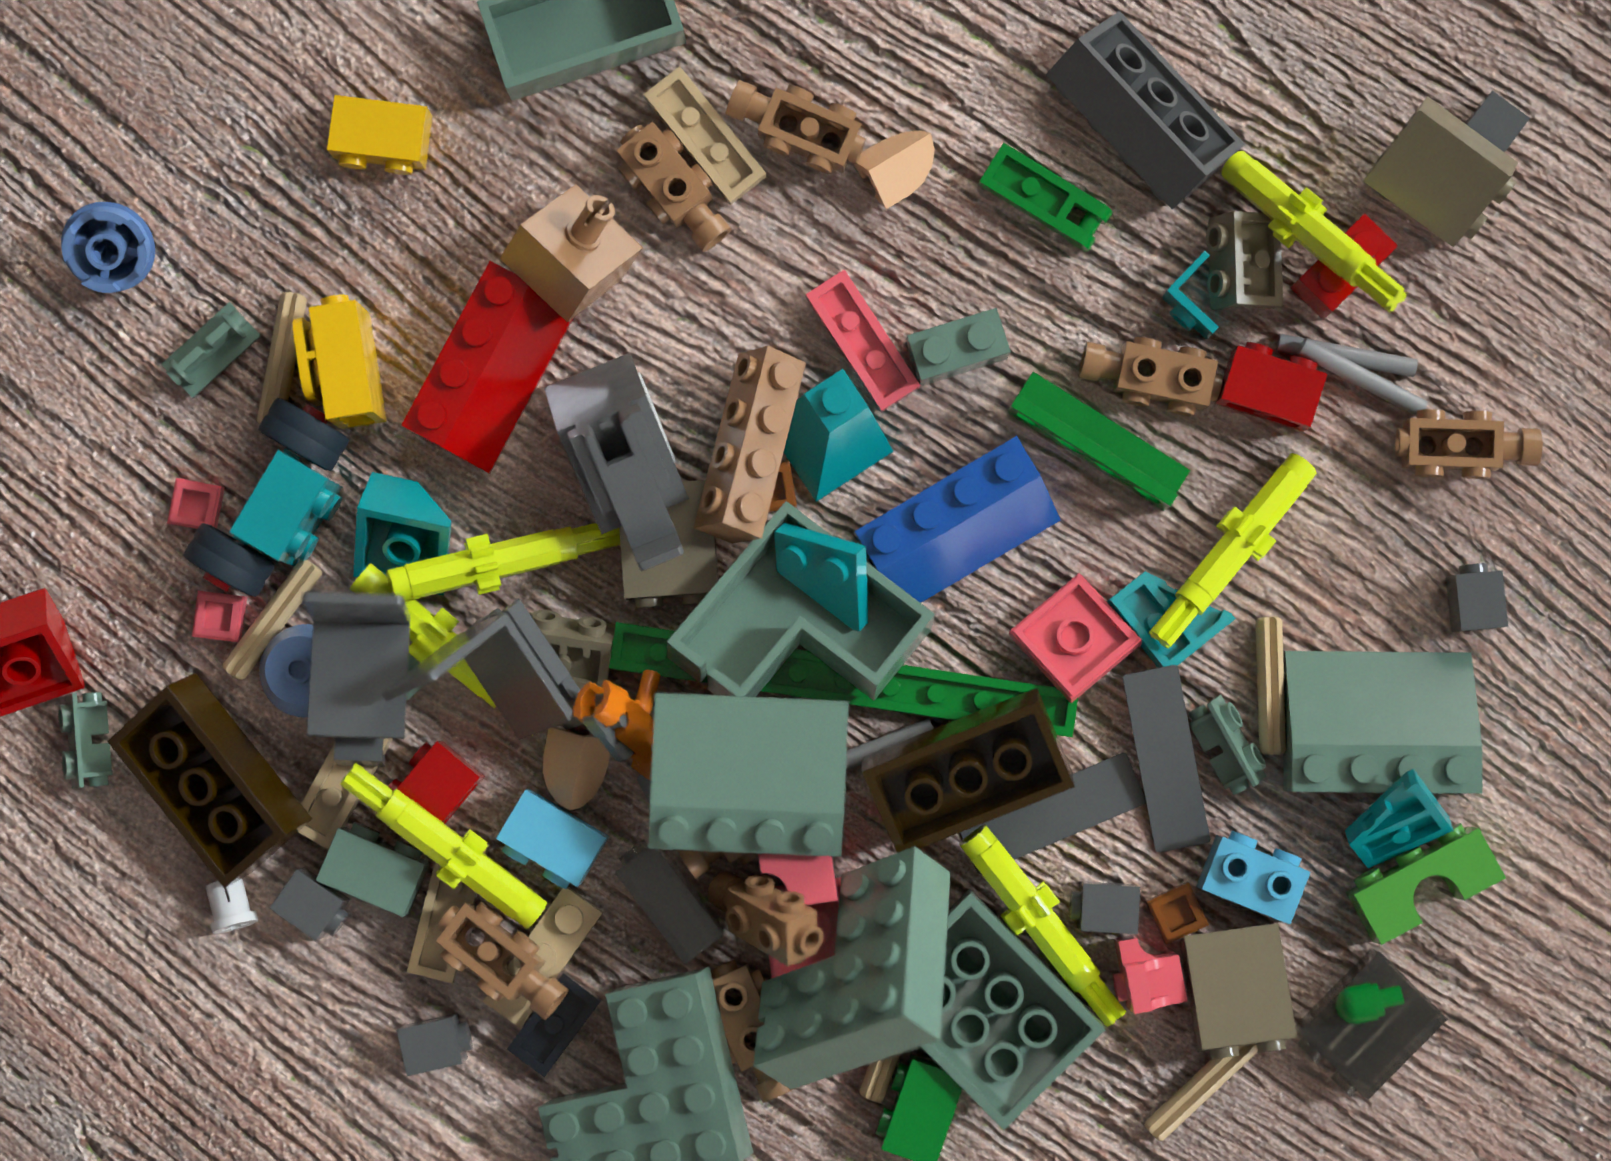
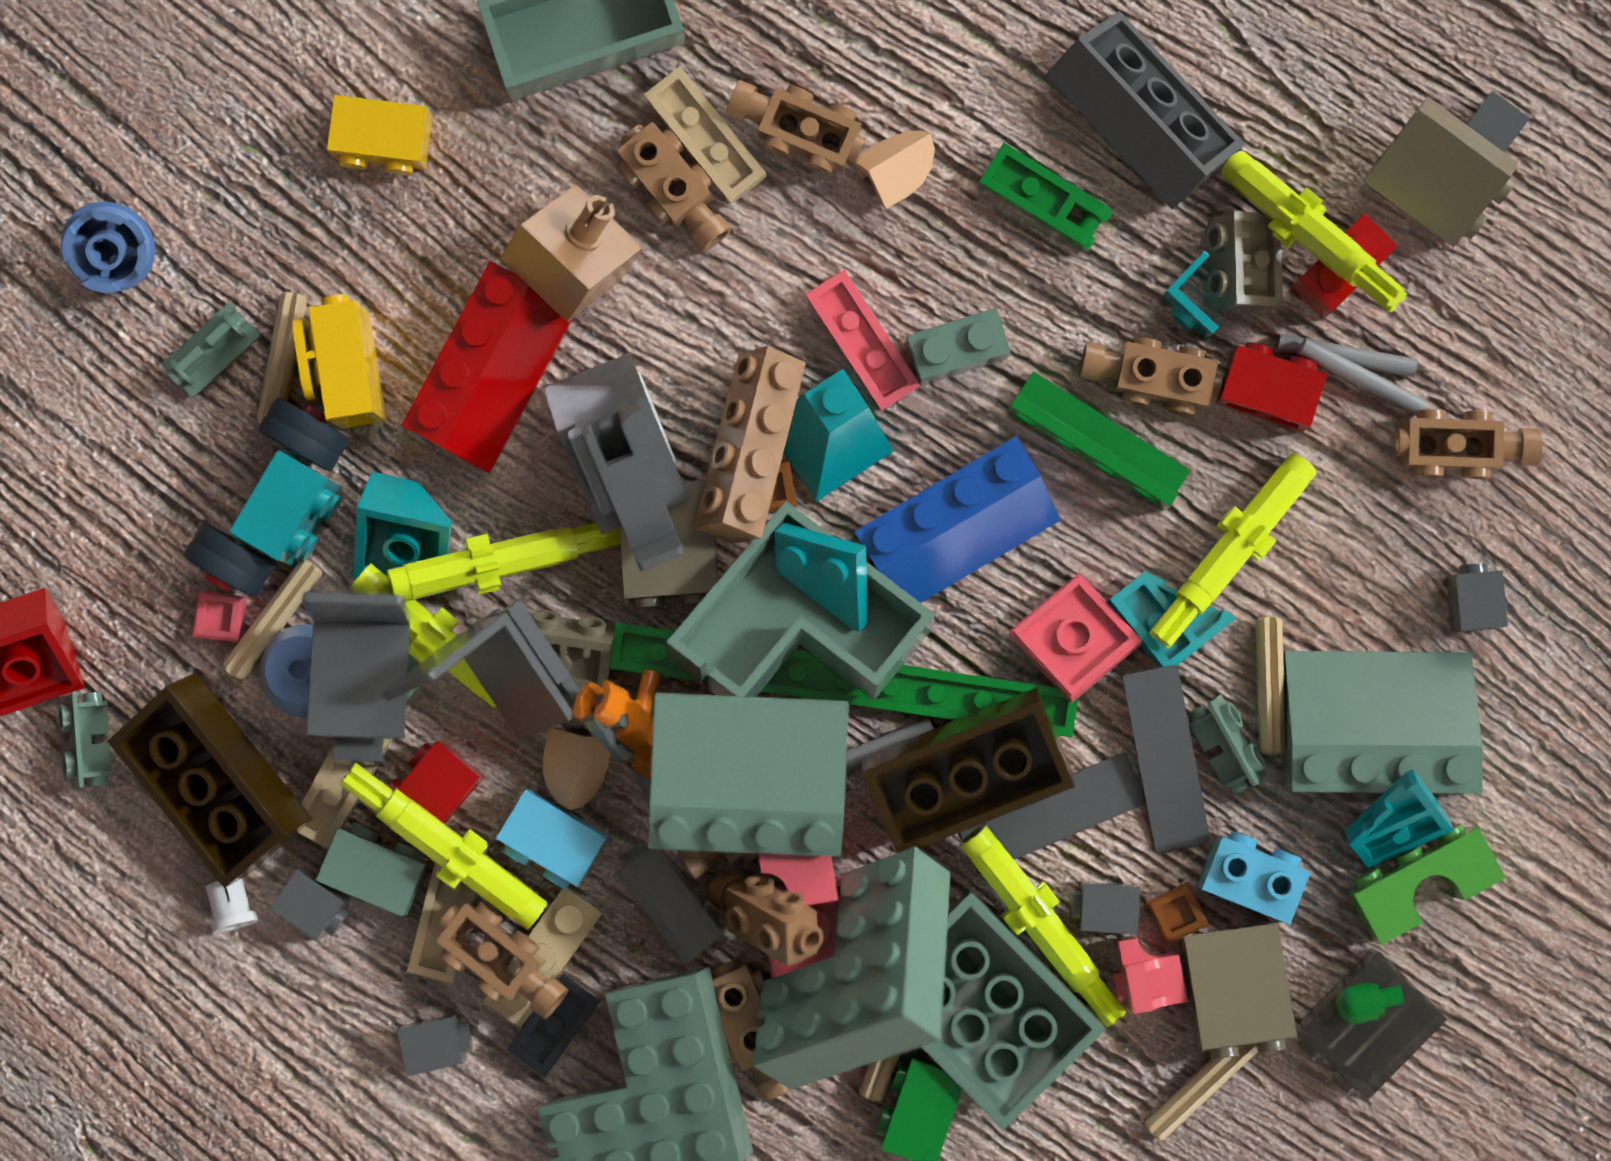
(195, 504): coral tile -> none

